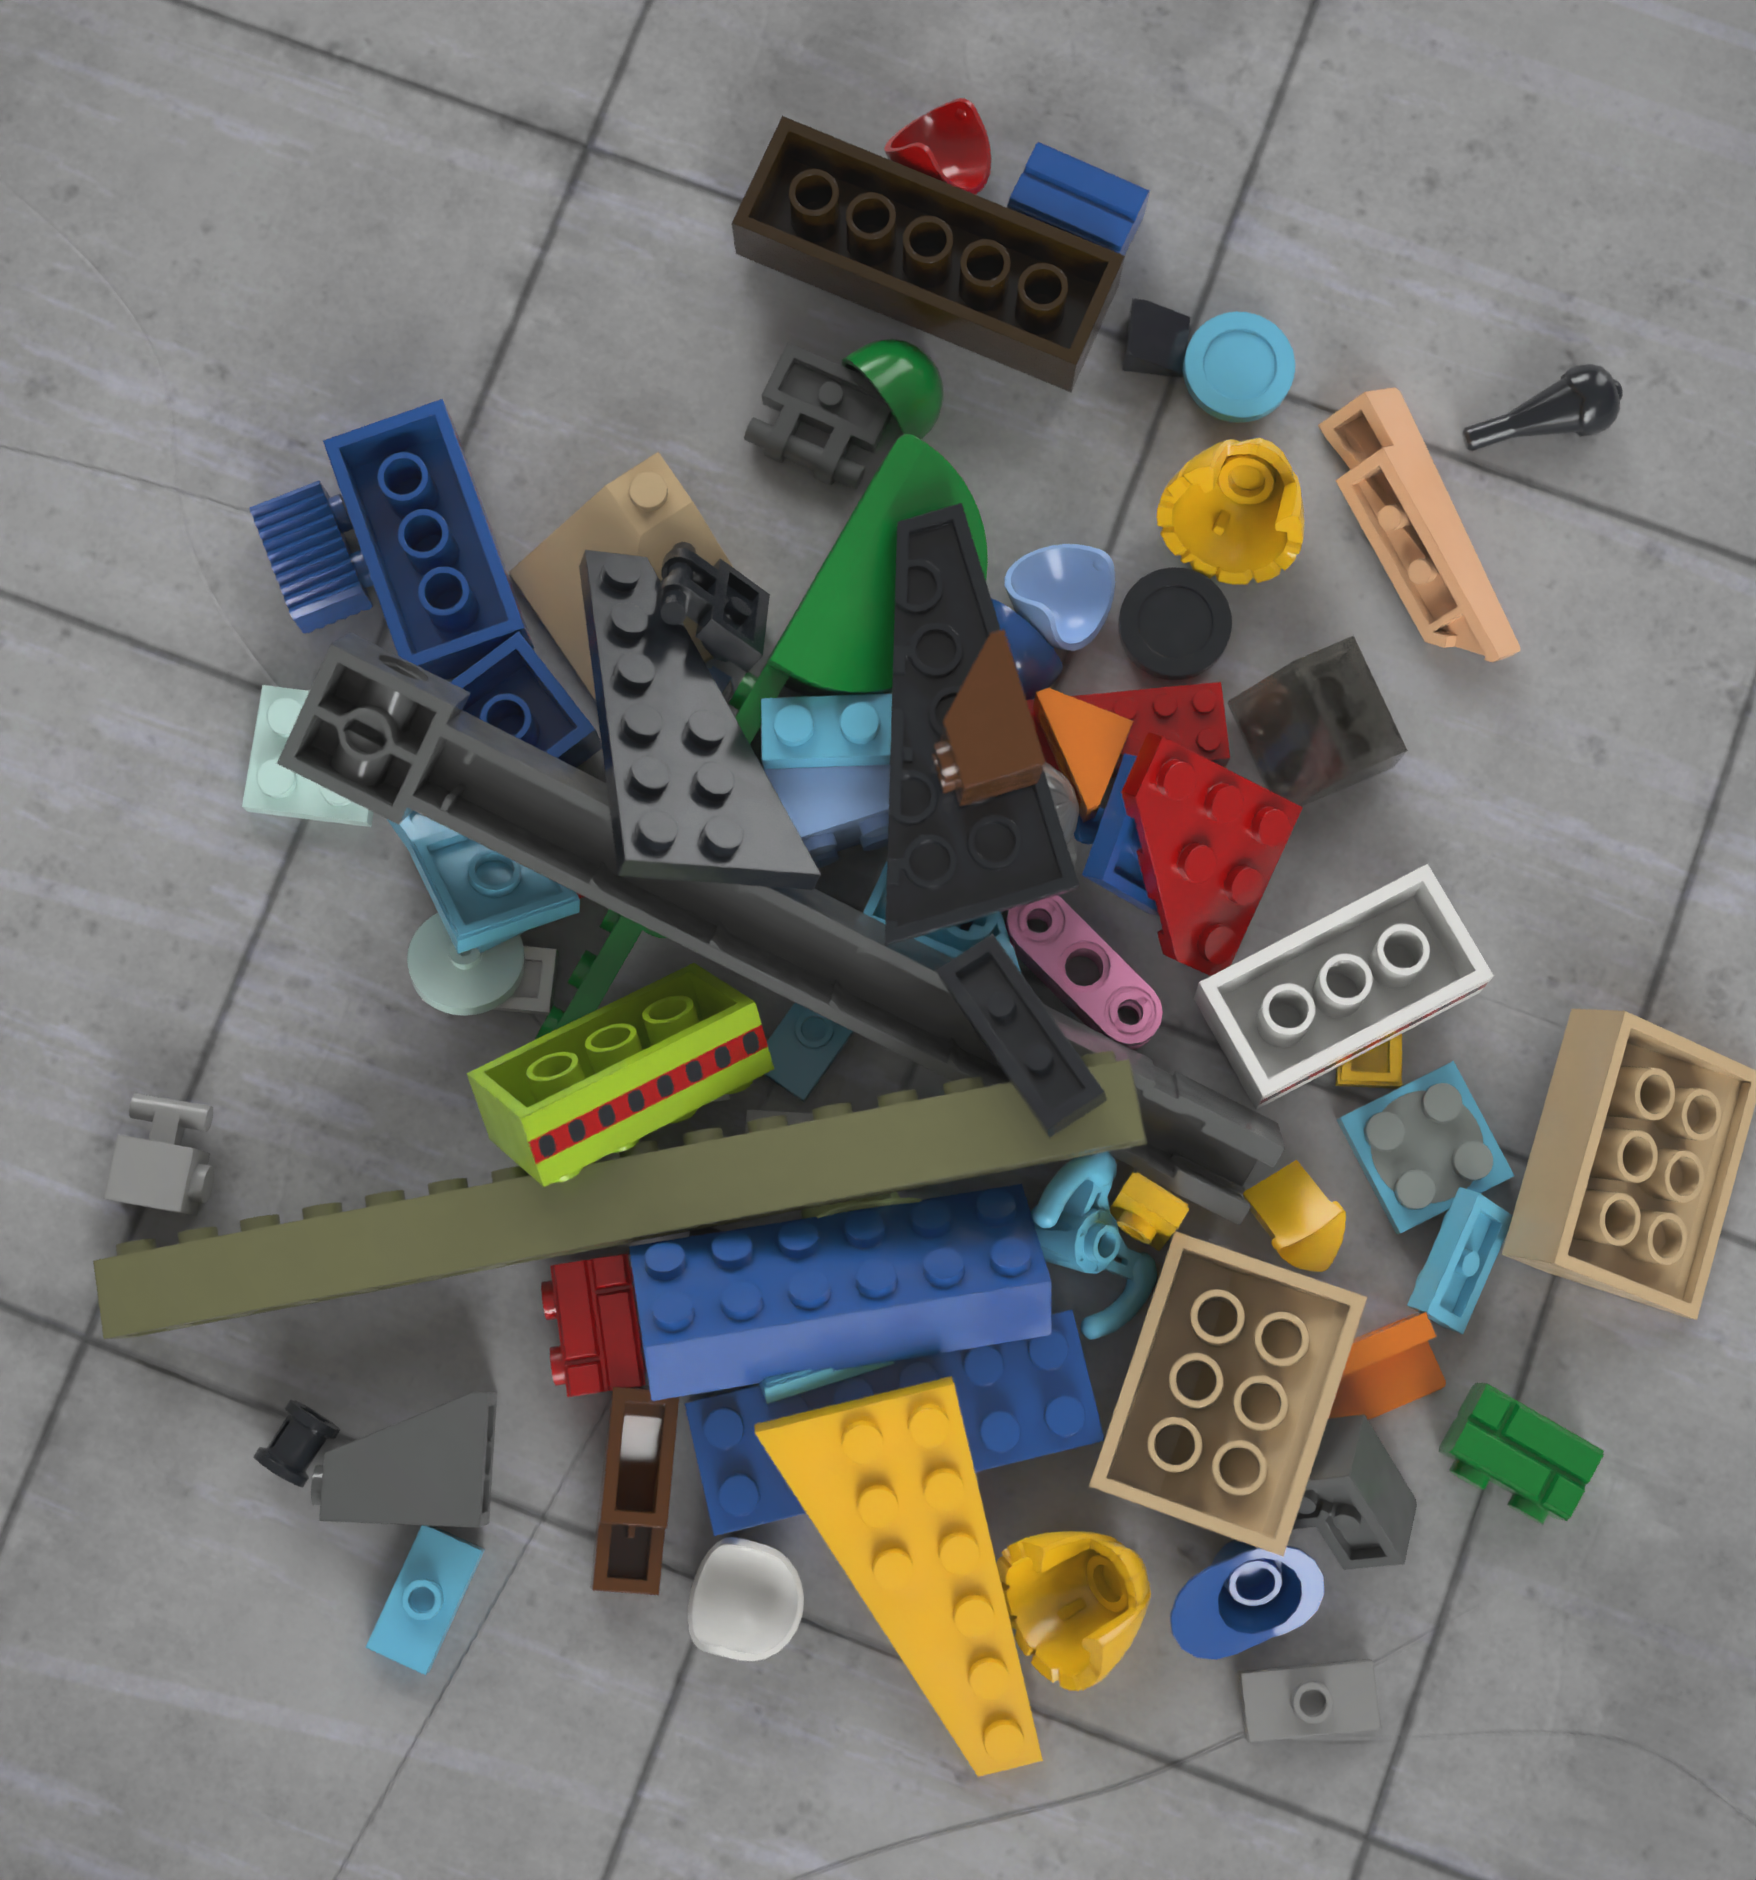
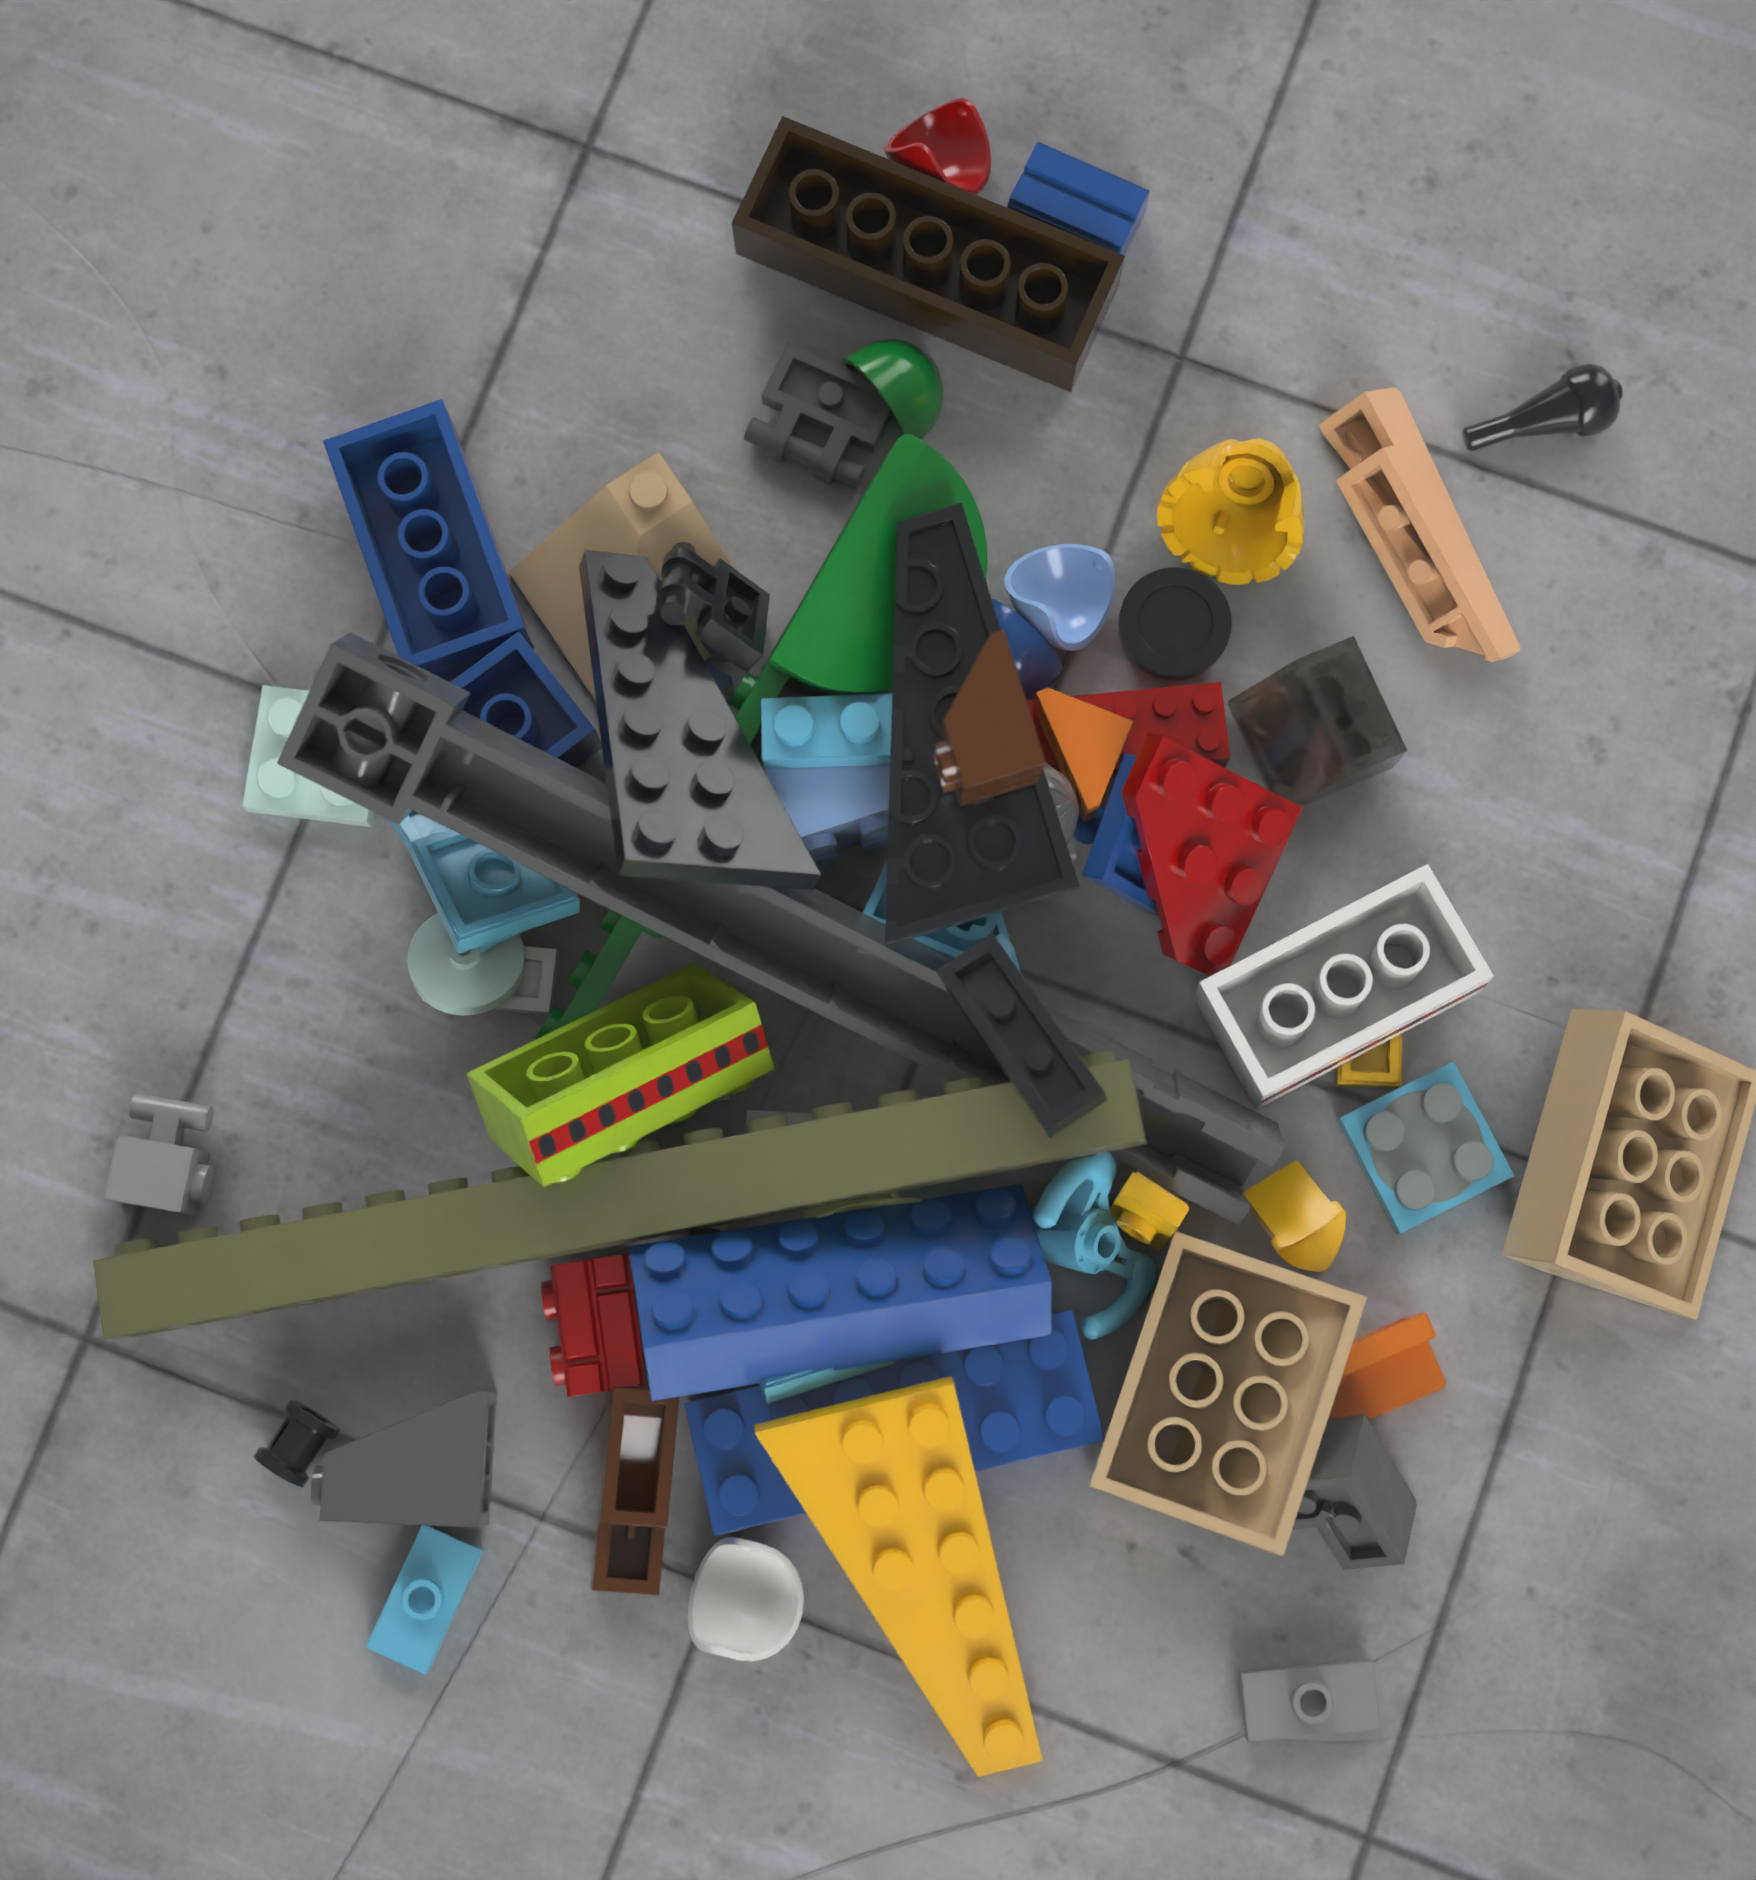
(312, 556): blue brick -> none
(804, 1049): medium azure plate -> none
(1074, 1602): yellow hair -> none
(1096, 1003): bright pink piece -> none
(1155, 339): black slope -> none
(1238, 367): medium azure piece -> none
(1245, 1600): blue piece -> none
(1460, 1260): medium azure plate -> none
(1521, 1453): green brick -> none

